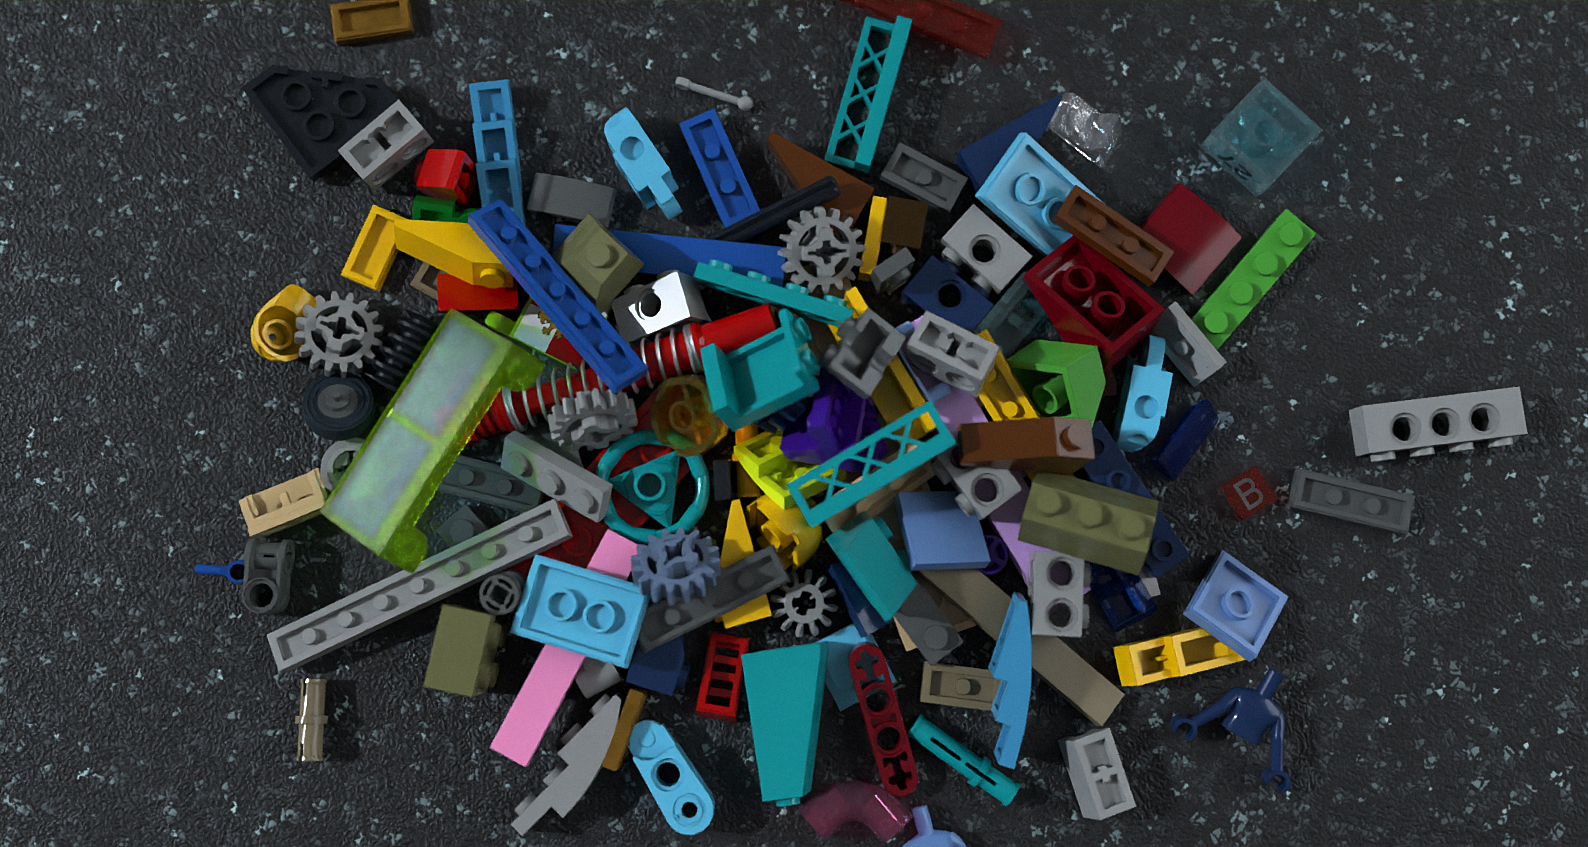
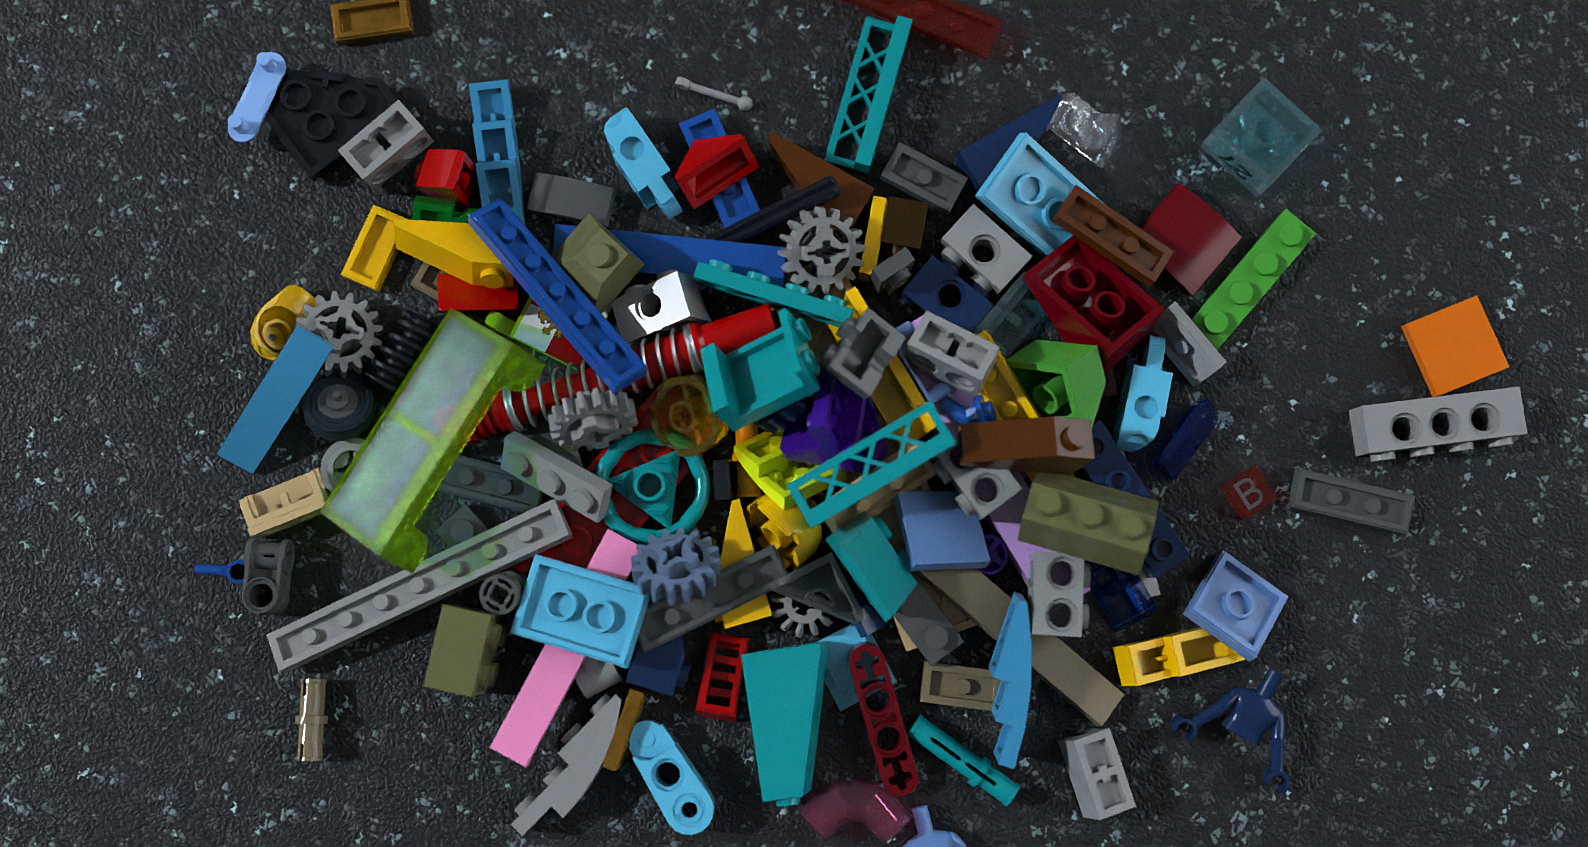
(257, 97): none -> light blue piece
(275, 399): none -> dark azure slope
(714, 166): none -> red slope
(821, 587): none -> dark grey tile
(978, 411): none -> blue plate
(1455, 346): none -> orange tile

